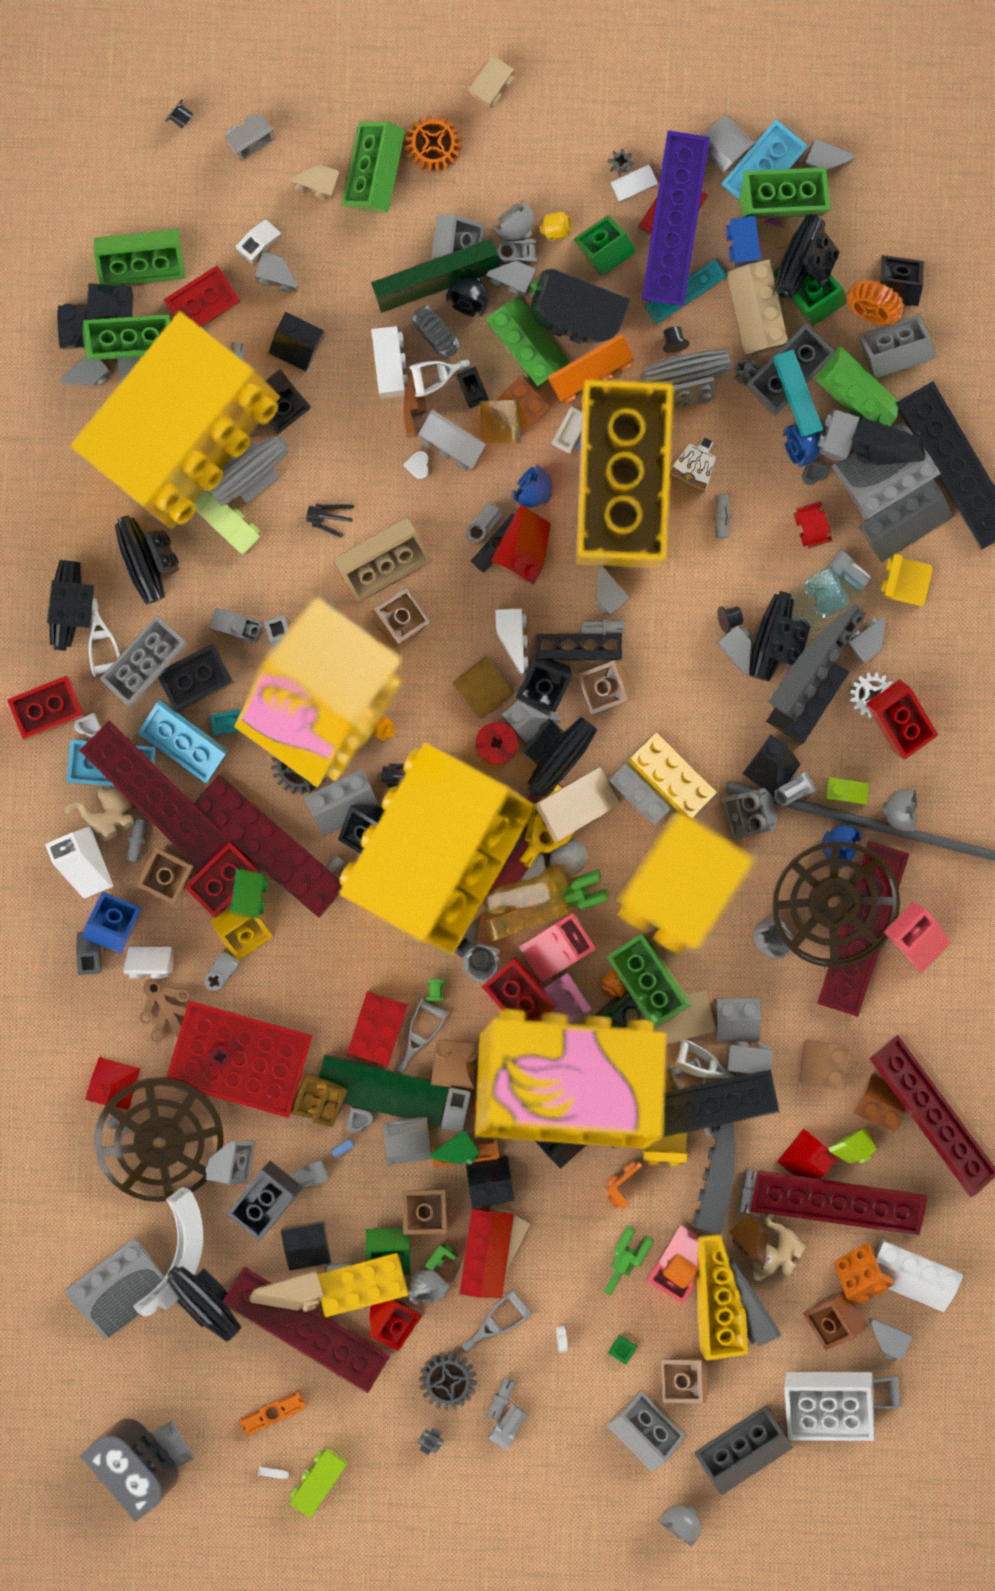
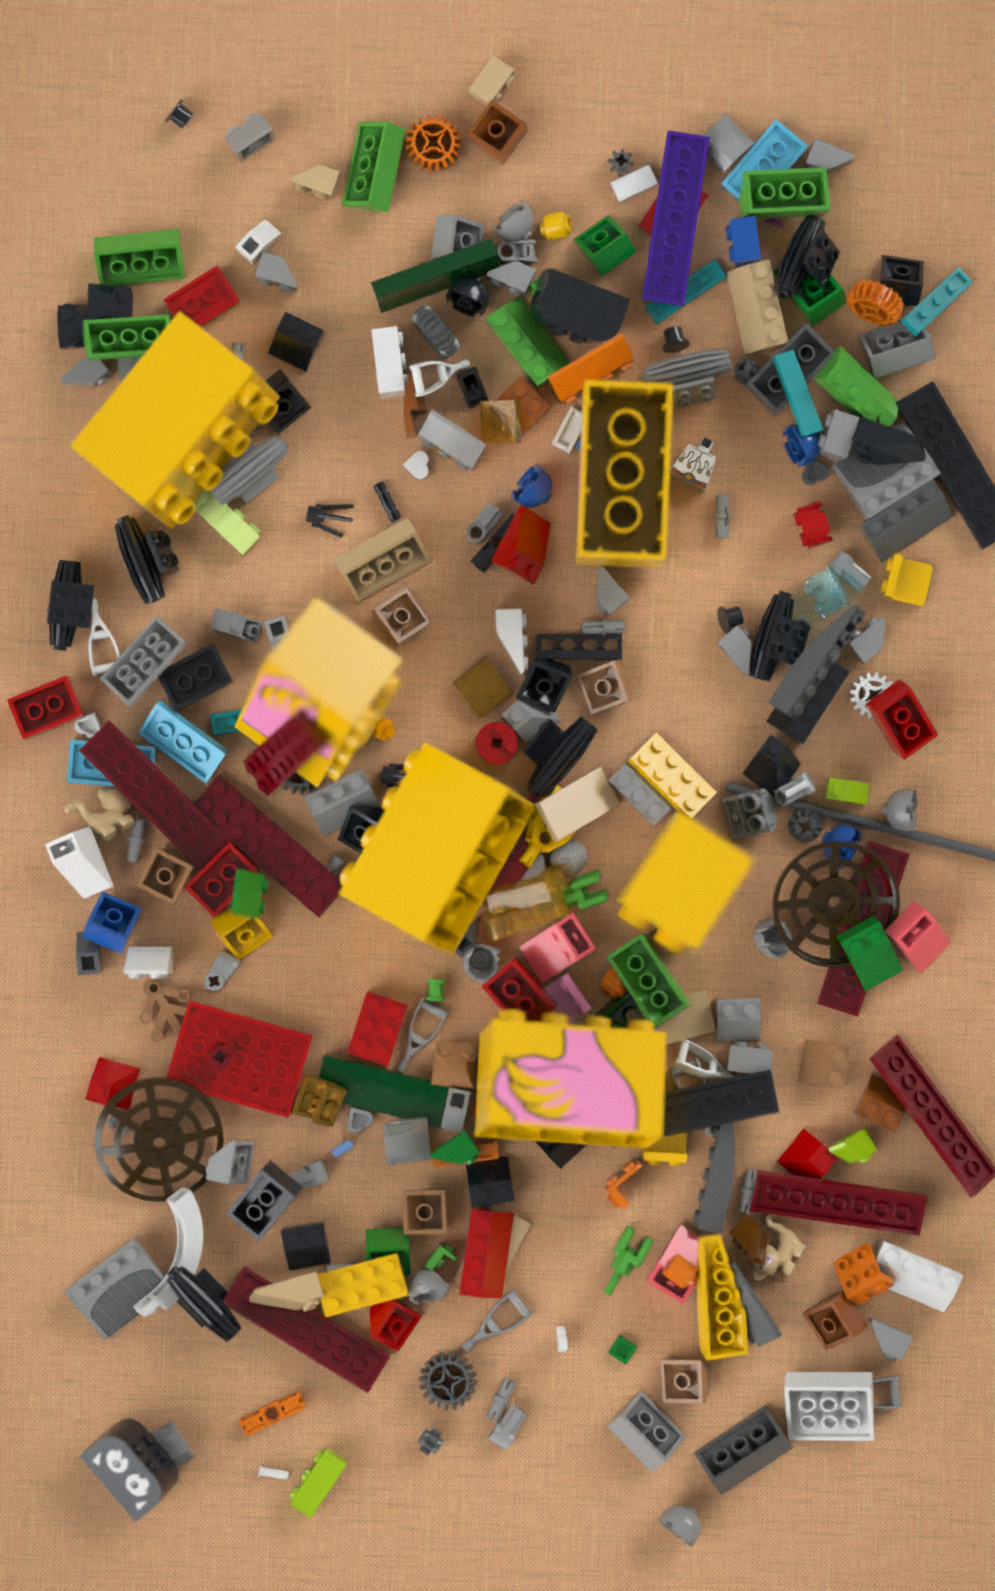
(284, 752): none -> dark red plate
(387, 501): none -> black axle
(497, 132): none -> dark orange slope
(803, 816): none -> dark grey gear
(870, 952): none -> green slope
(936, 301): none -> teal tile

